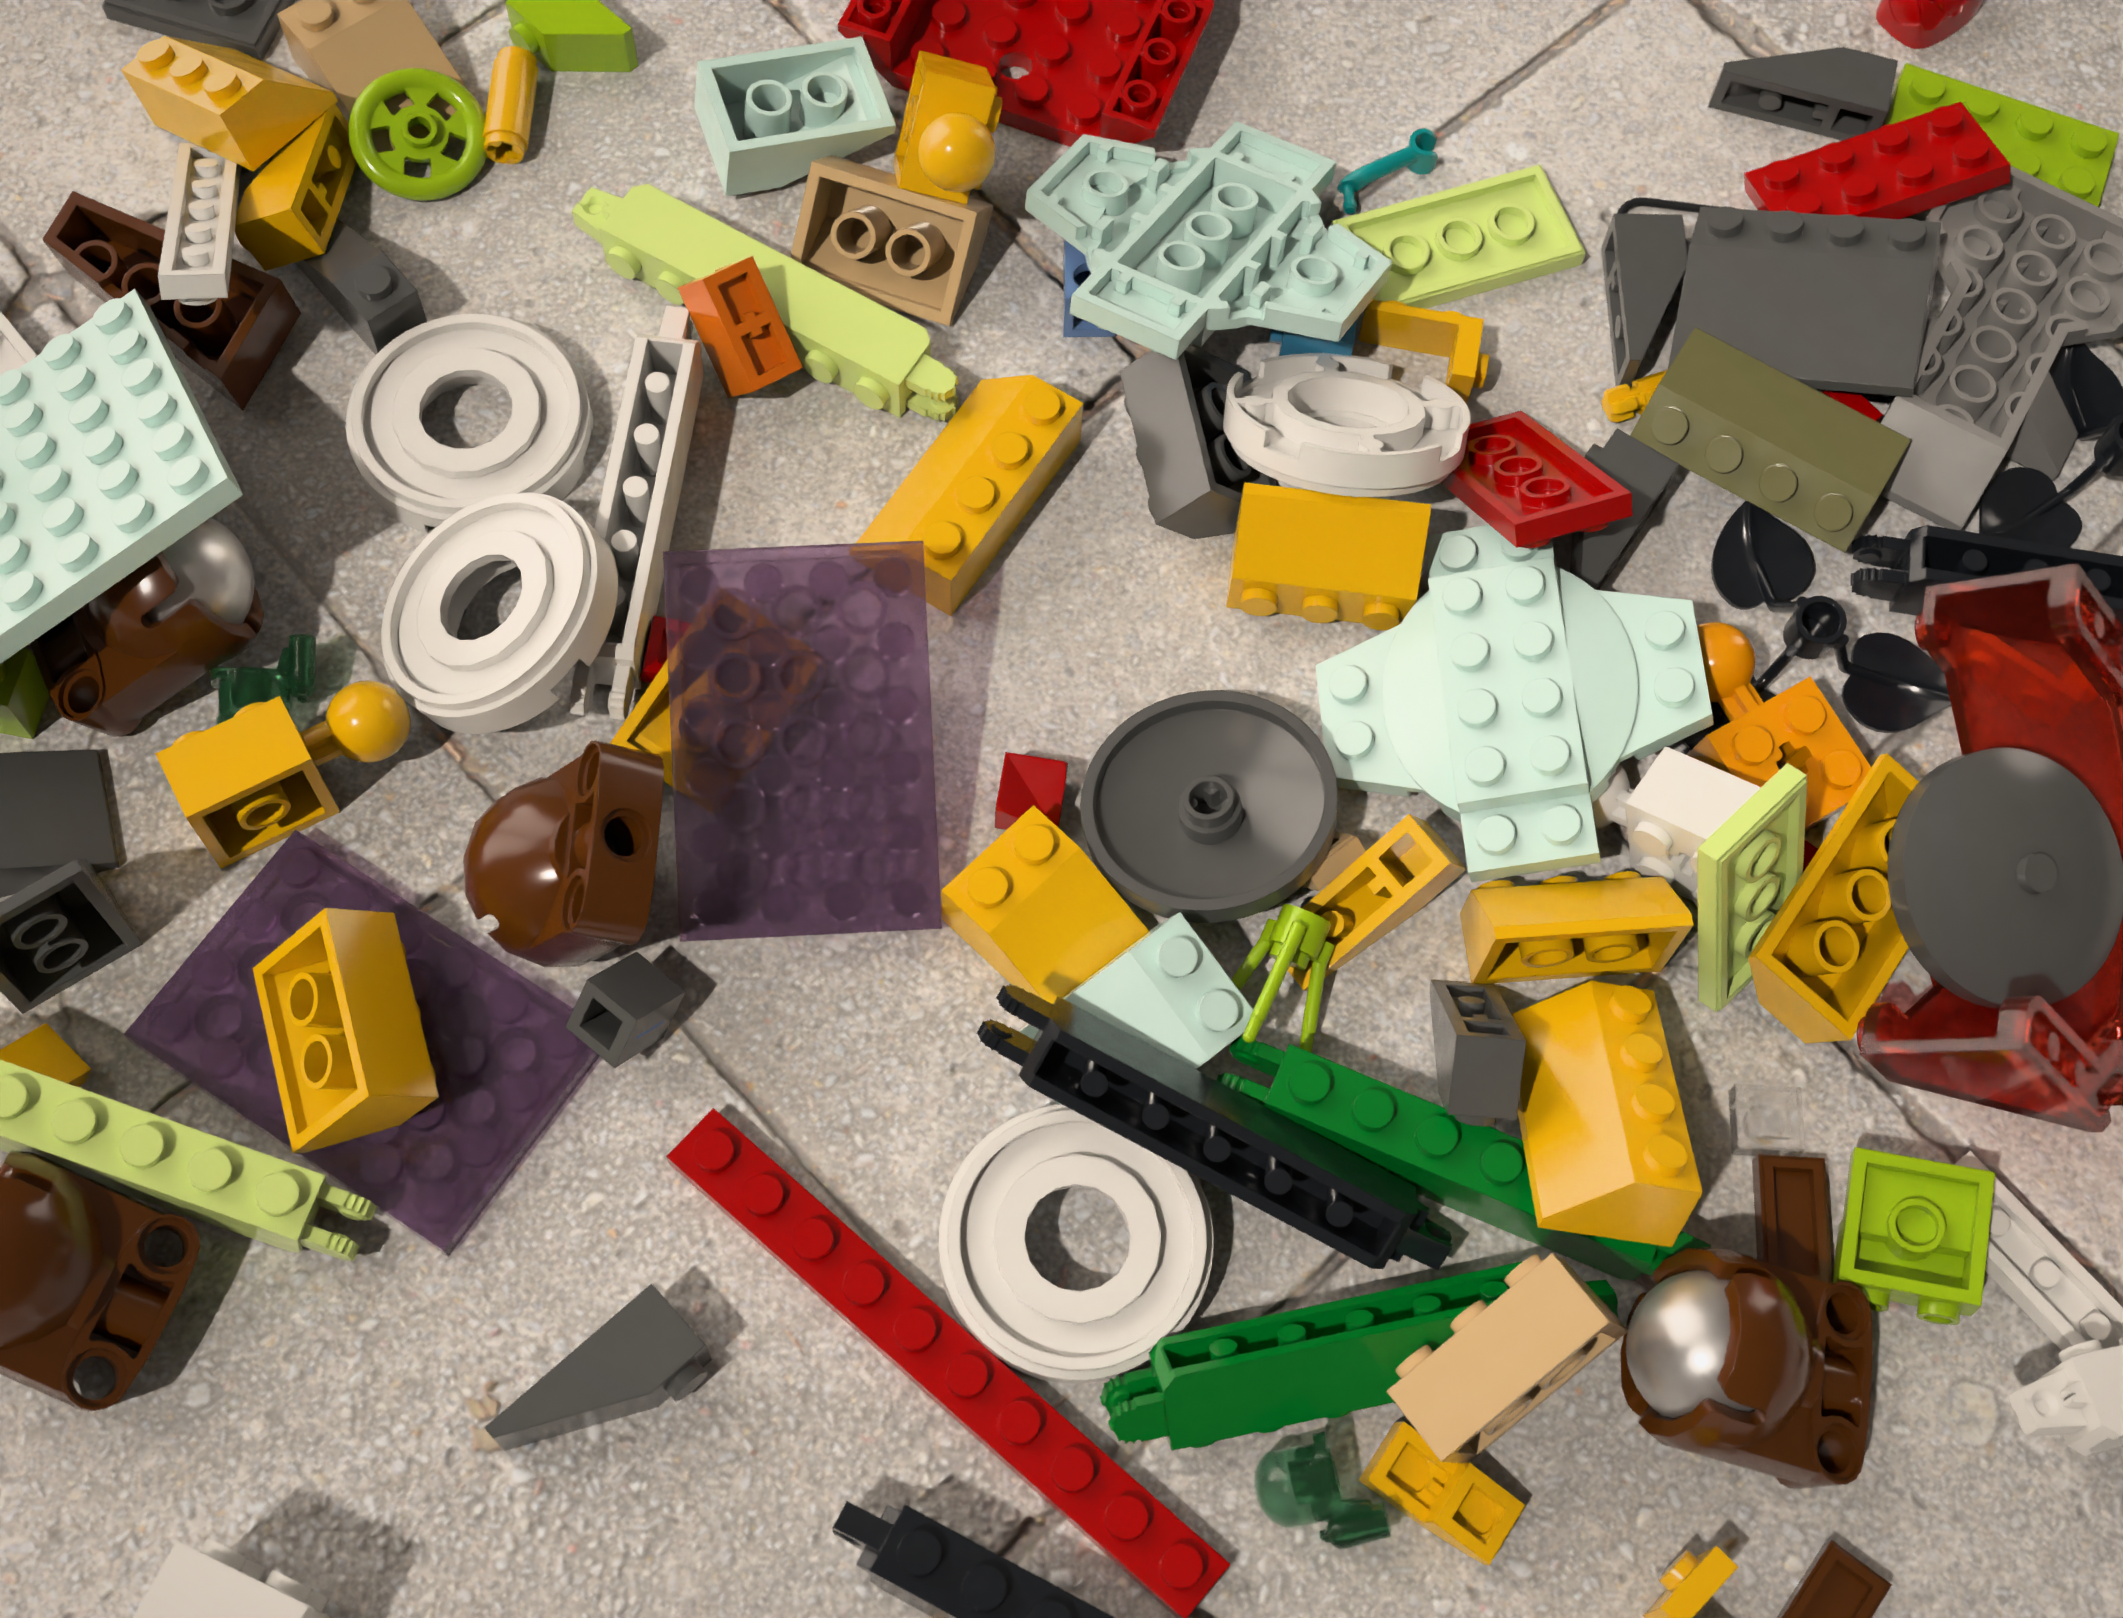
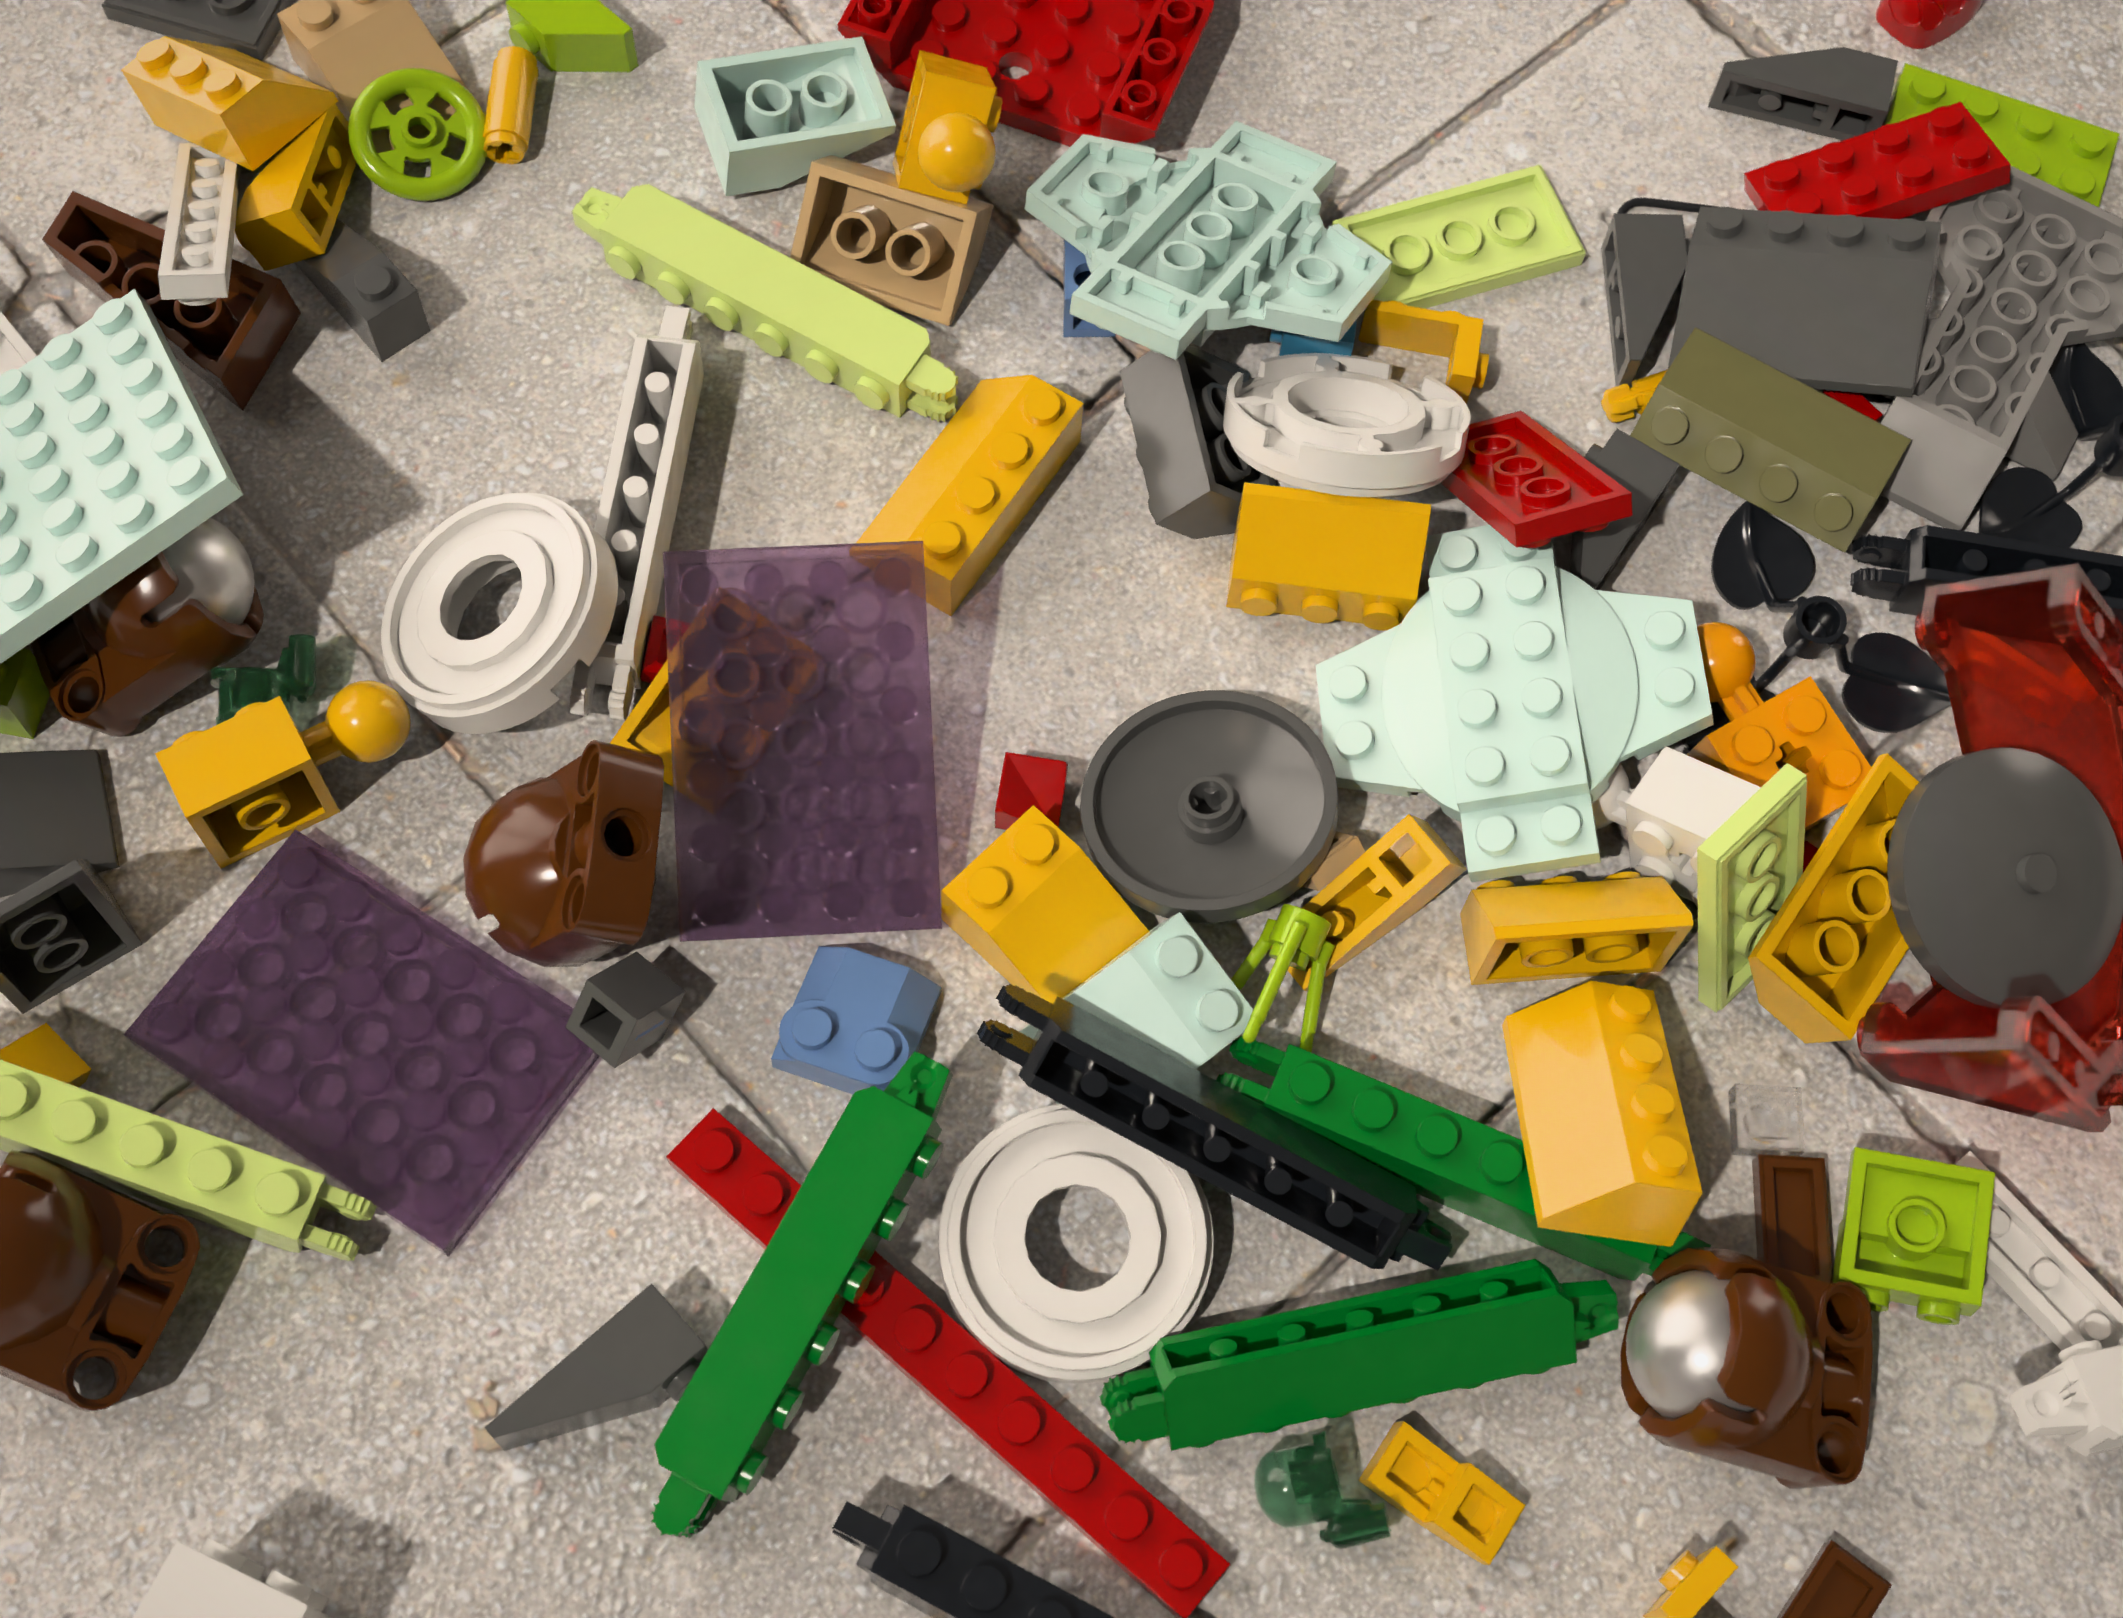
(344, 1029): yellow slope -> none
(430, 481): white piece -> none
(740, 327): orange hinge -> none
(797, 1293): none -> green hinge
(854, 1020): none -> medium blue slope
(1416, 157): teal piece -> none
(1476, 1052): dark grey slope -> none
(1504, 1359): tan slope -> none

